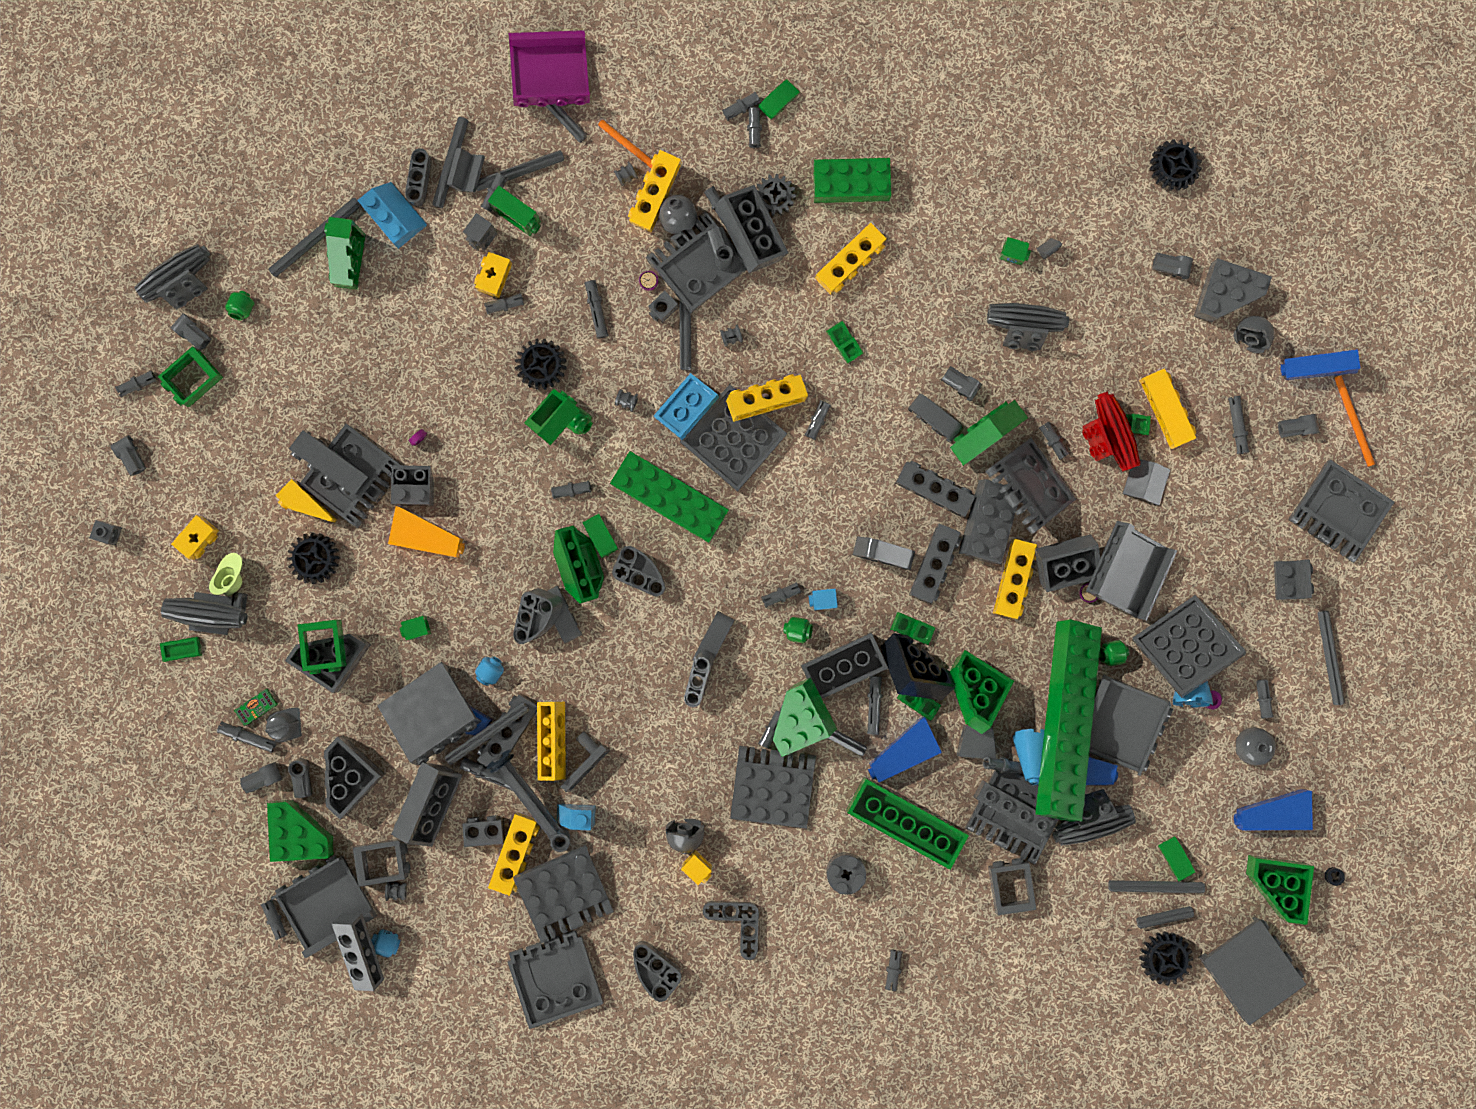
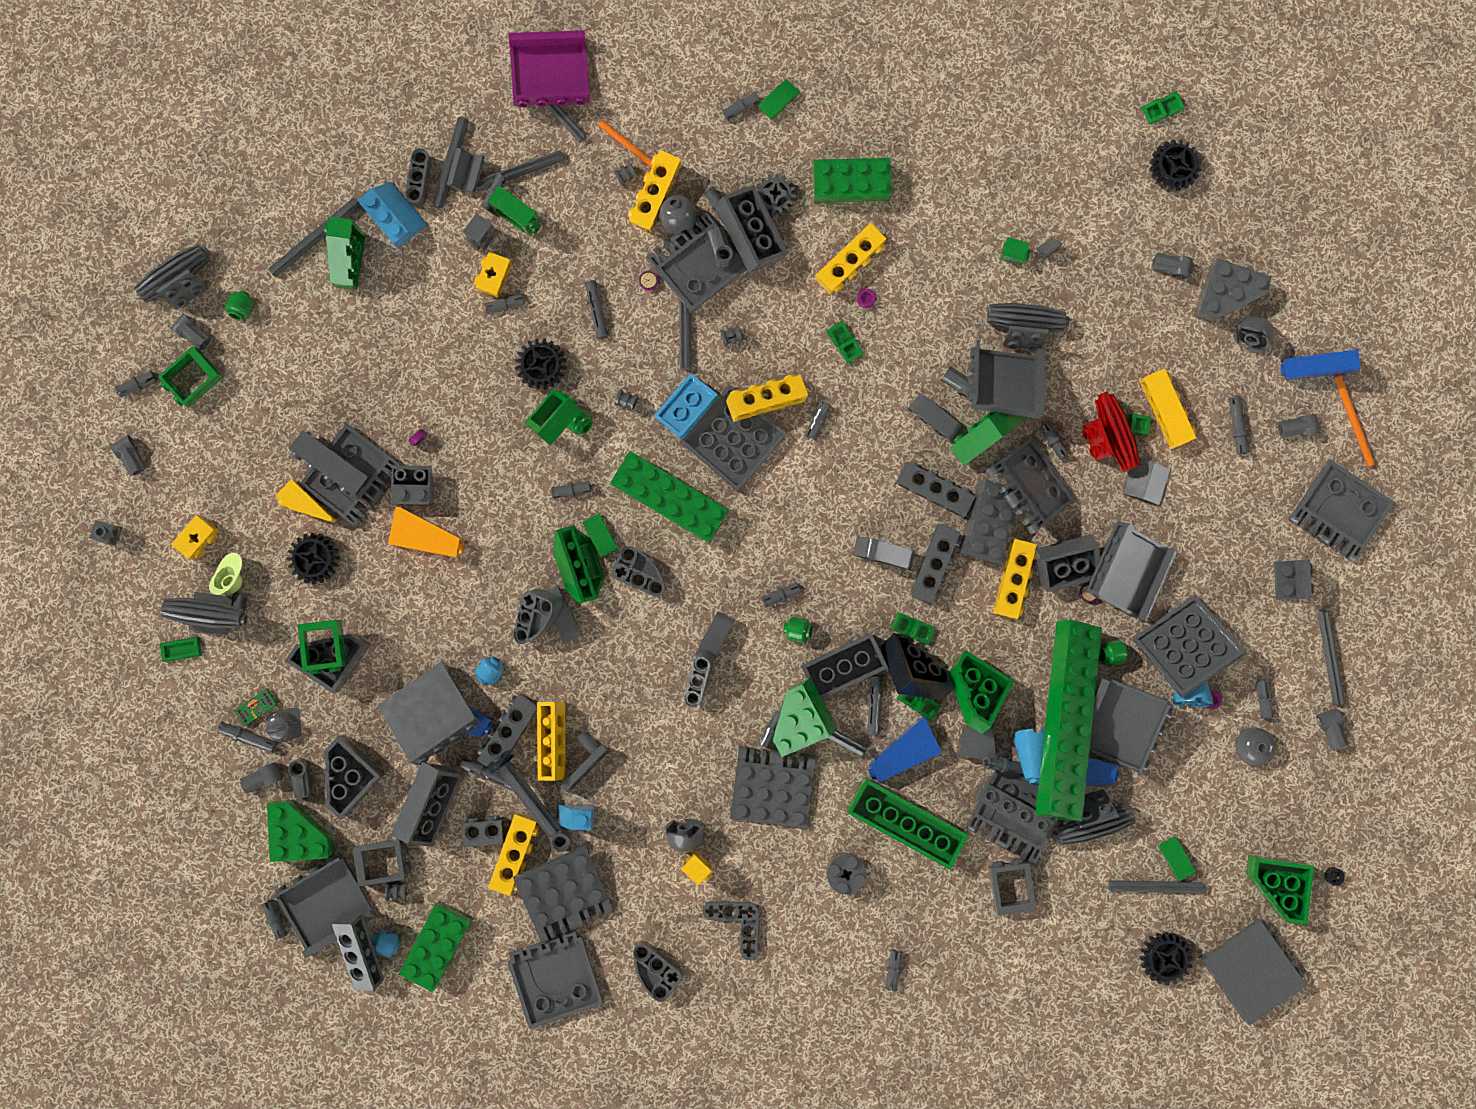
(415, 628): green brick -> none
(435, 946): none -> green brick
(487, 733): dark grey axle -> none
(666, 299): dark grey brick -> none
(754, 127): dark grey pin -> none
(823, 599): dark azure brick -> none
(866, 298): none -> magenta tile
(1007, 382): none -> dark grey panel
(1162, 107): none -> green slope
(1165, 917): dark grey axle -> none
(1282, 812): blue slope -> none
(1331, 725): none -> dark grey piece

